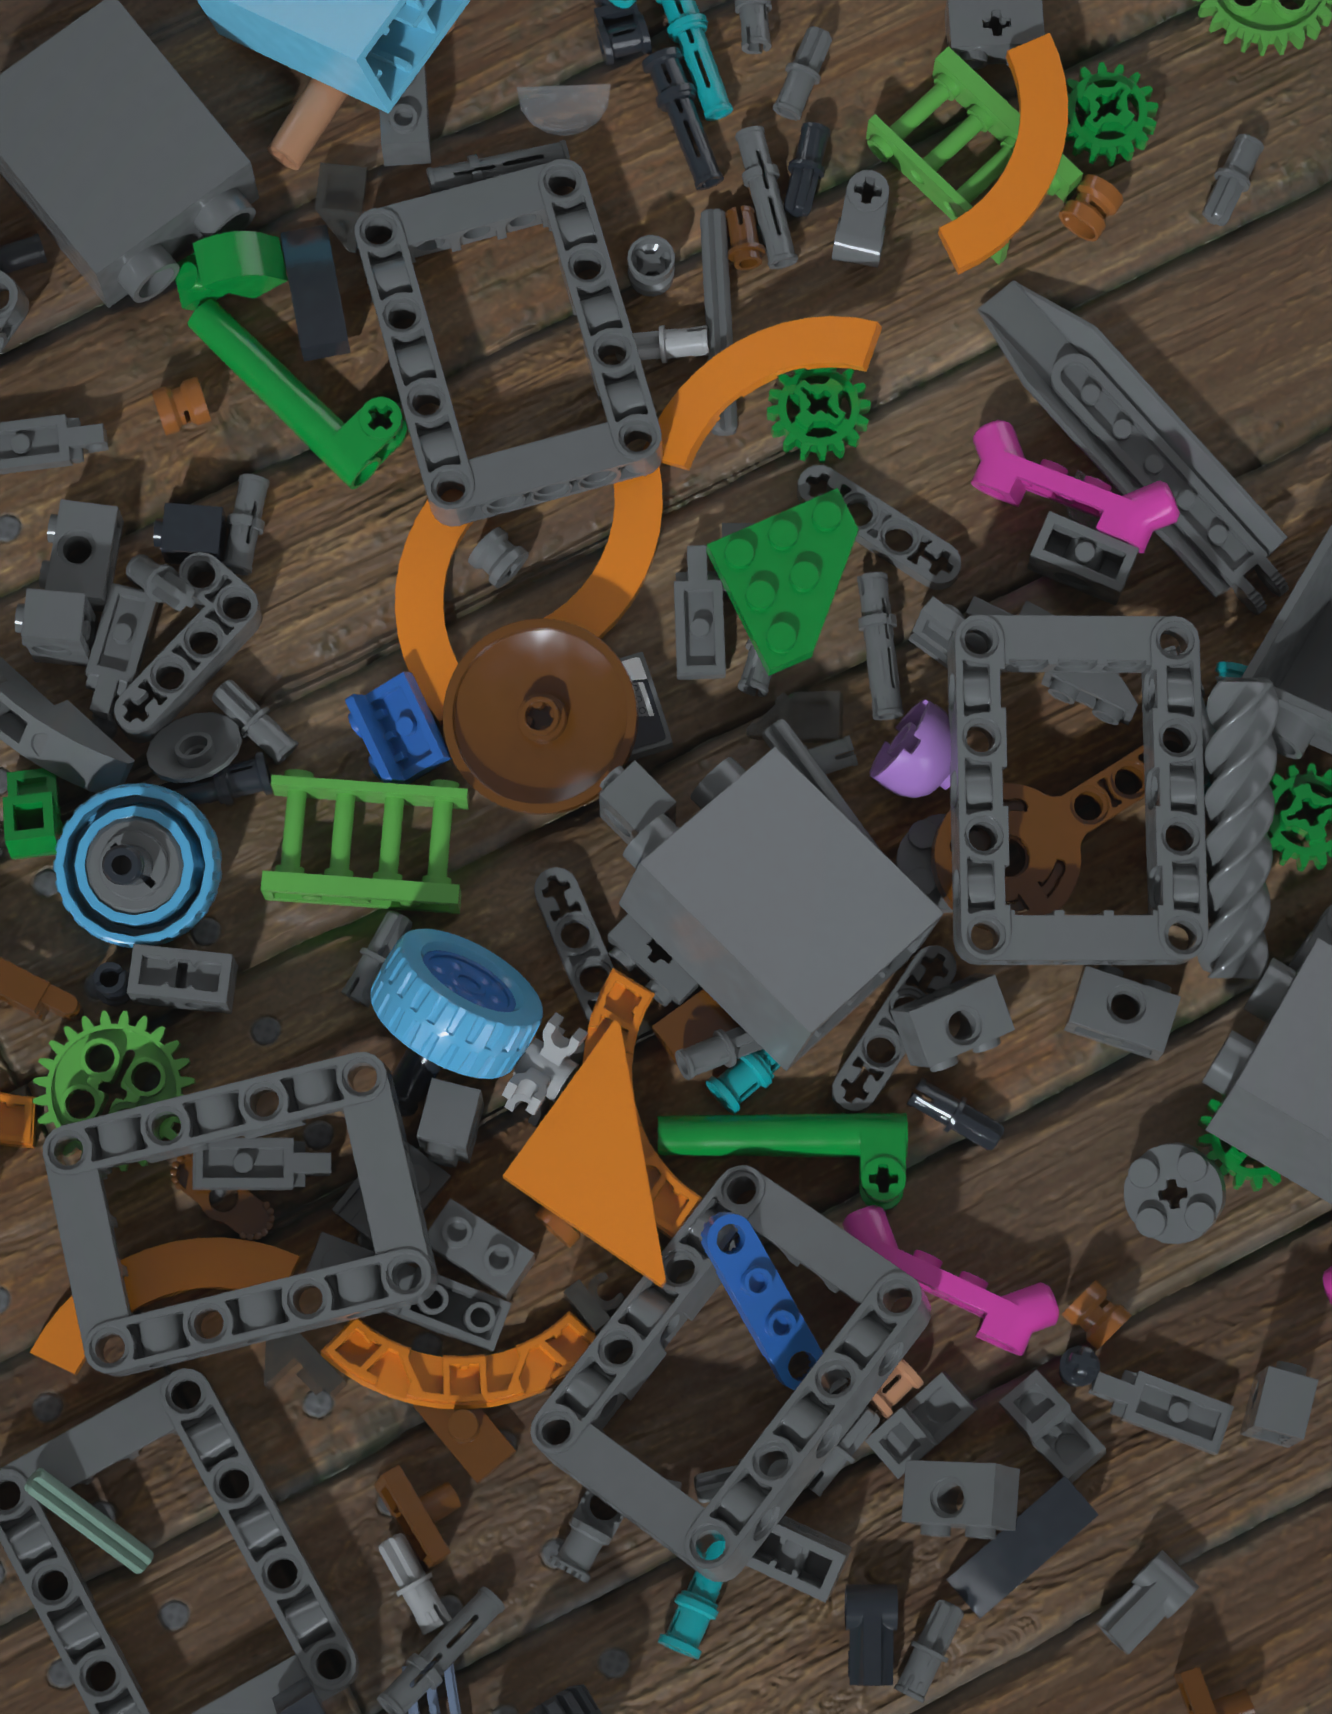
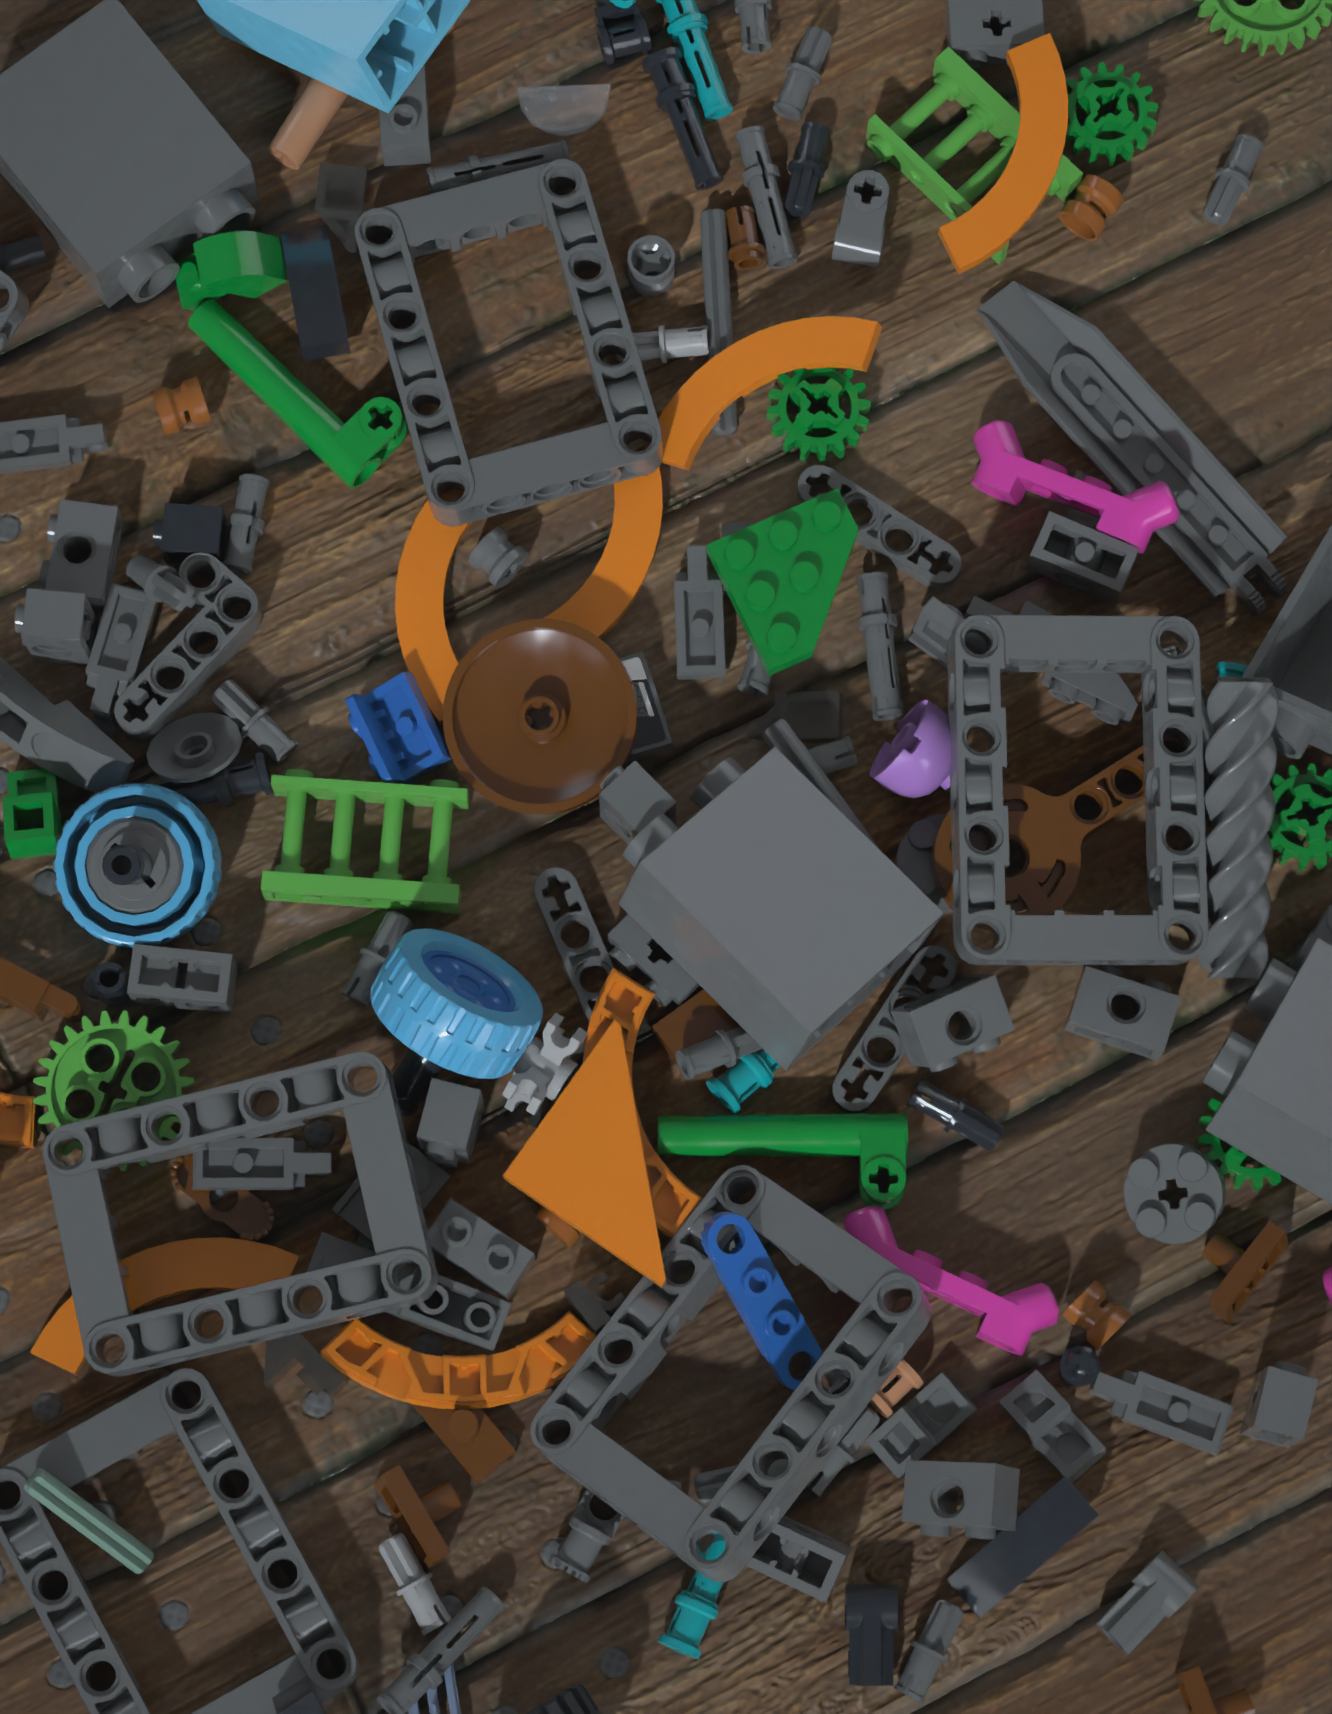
(1243, 1268): none -> reddish brown tile

